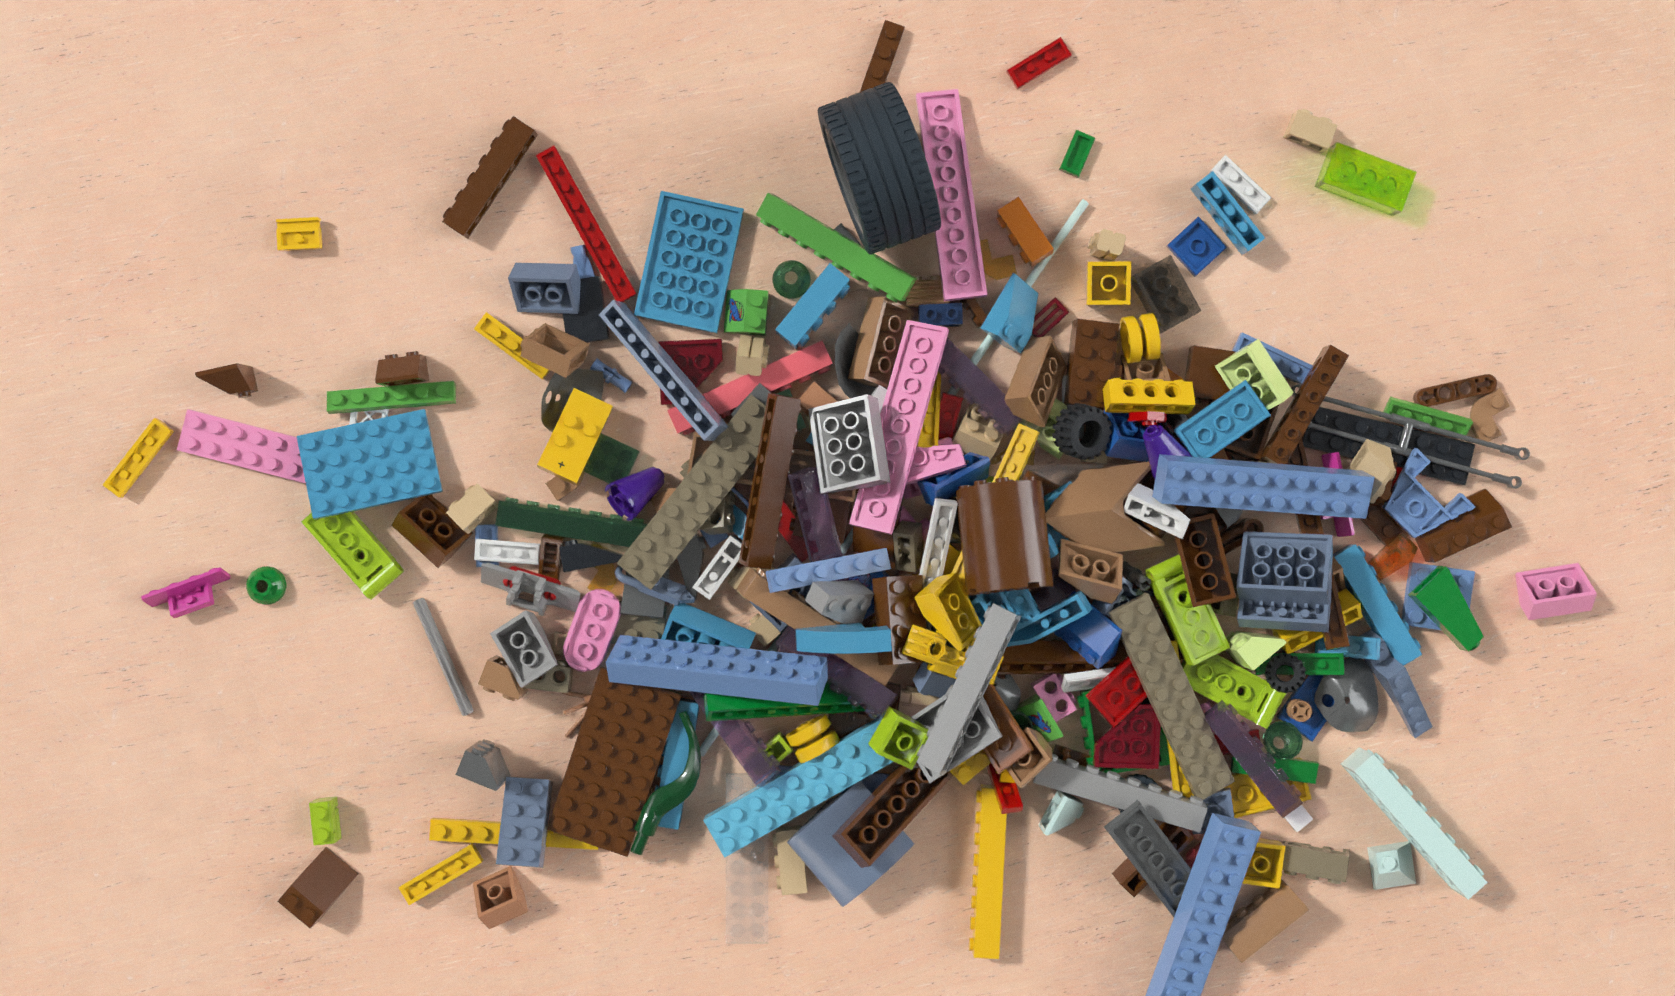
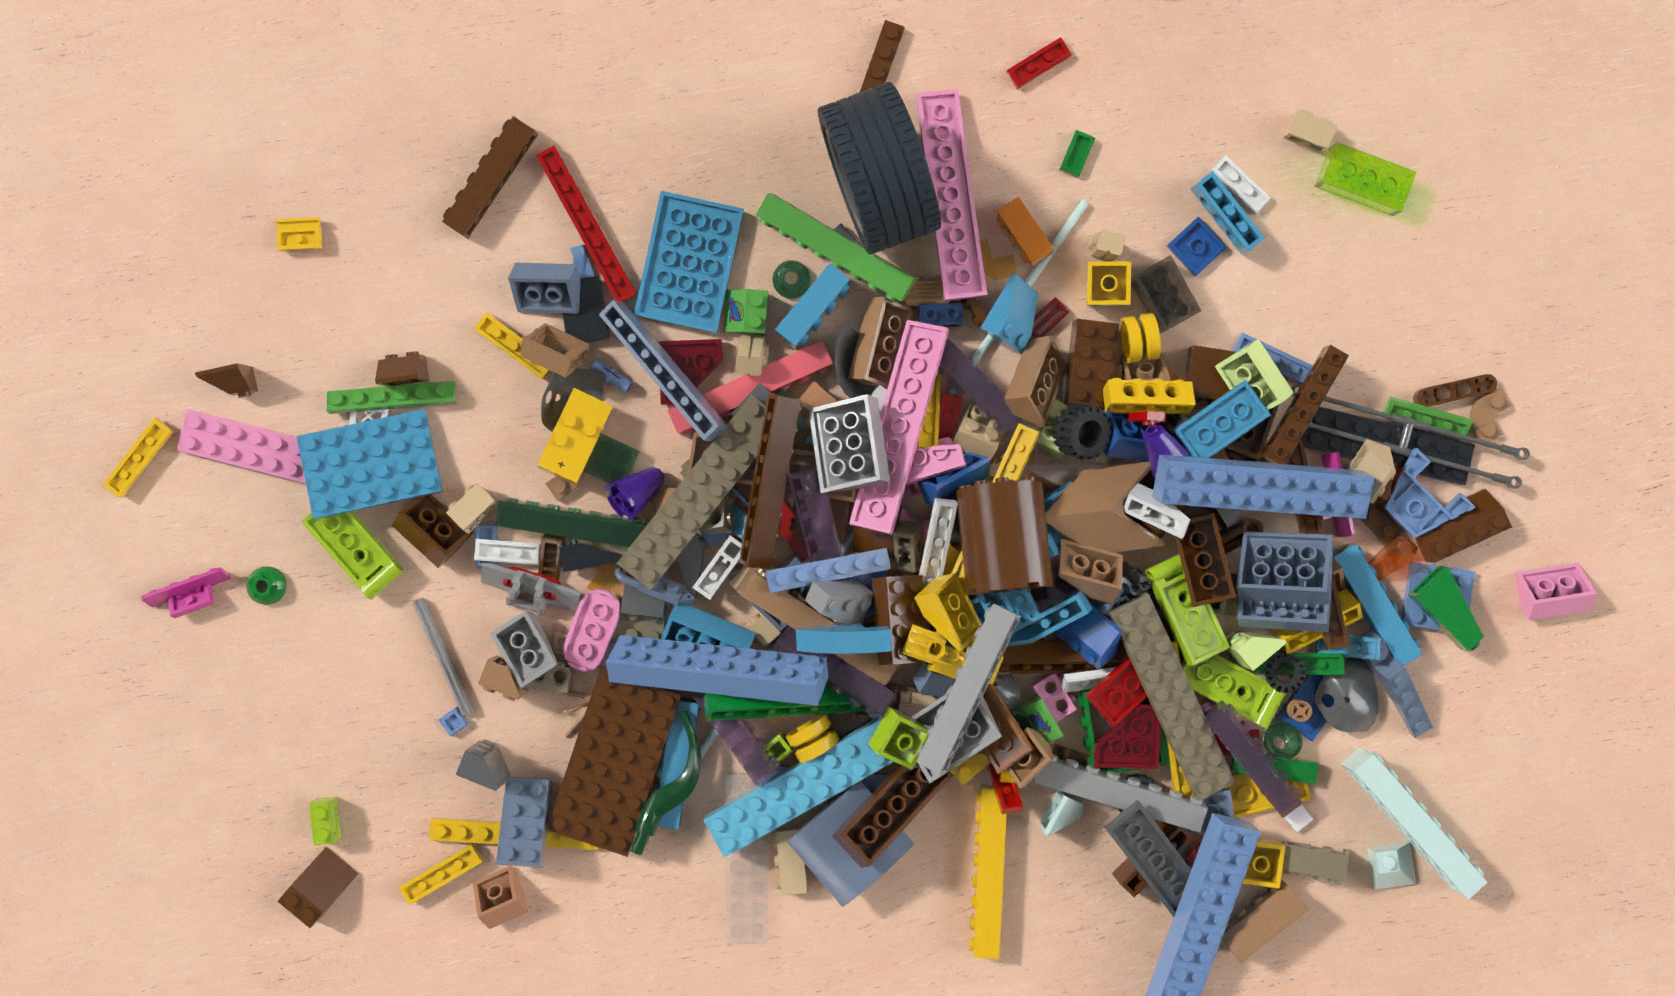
(453, 721): none -> medium blue tile

